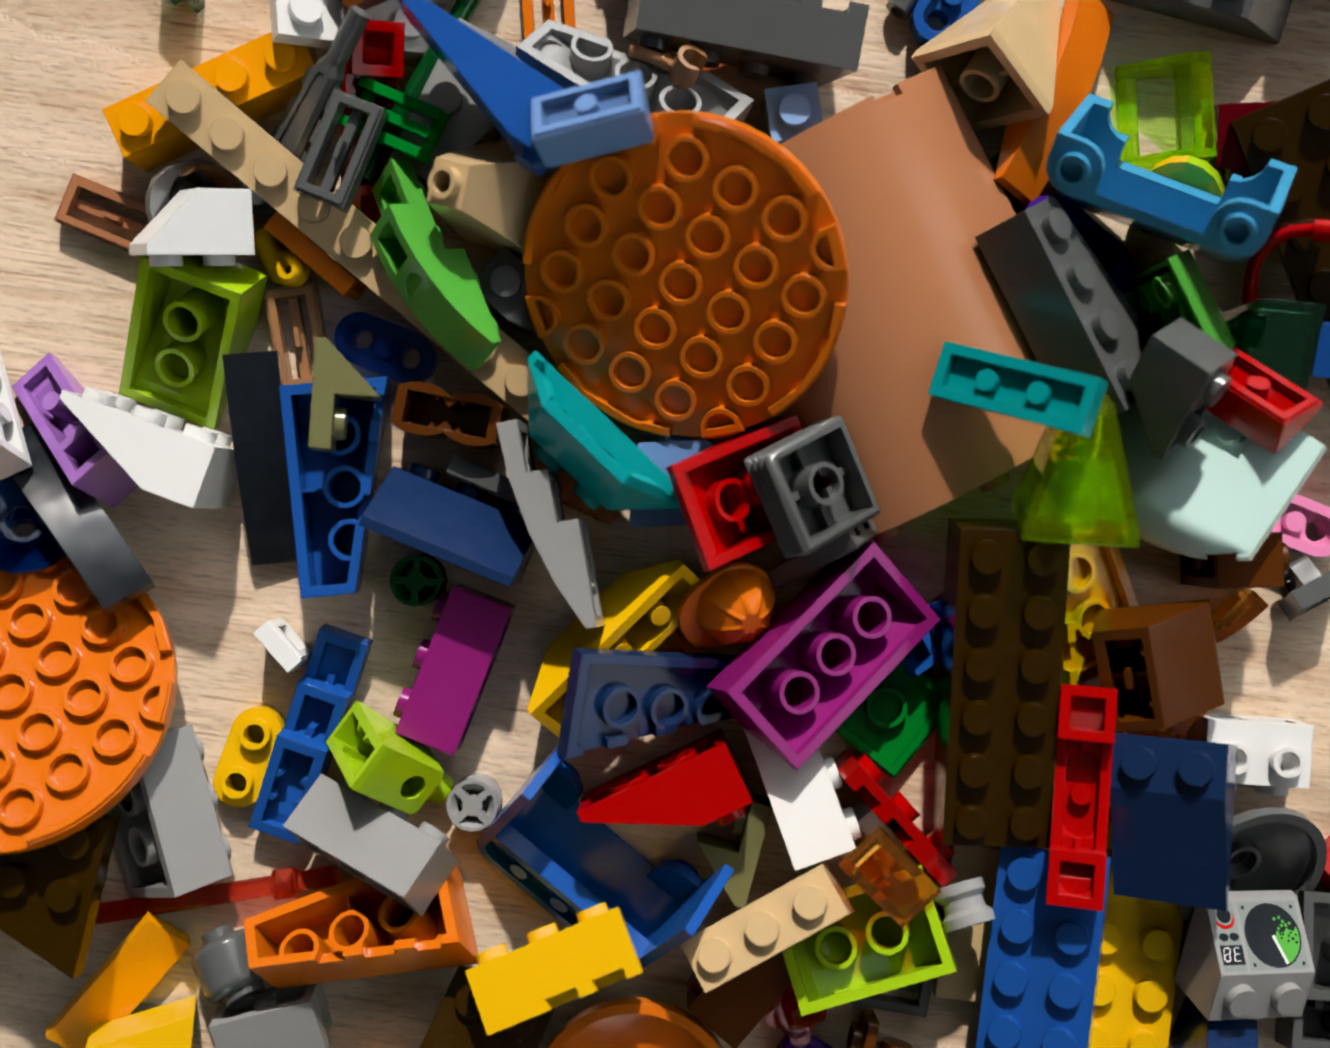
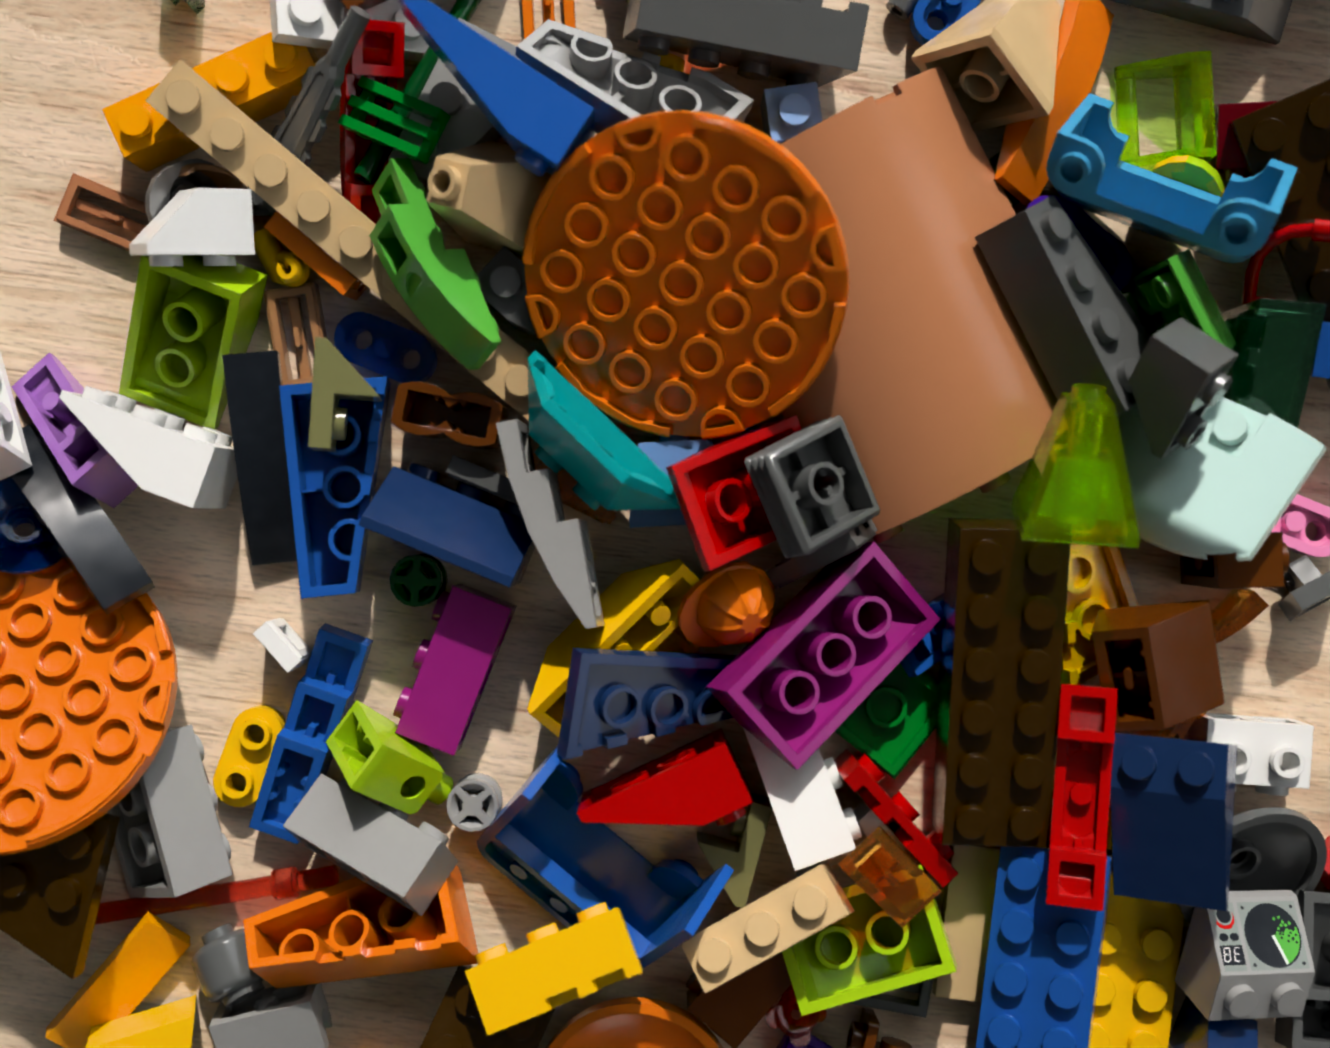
(360, 158): dark grey tile -> none
(591, 119): medium blue slope -> none
(682, 69): medium nougat hand -> none
(964, 905): light grey wheel -> none
(1018, 388): teal plate -> none
(1264, 404): red slope -> none

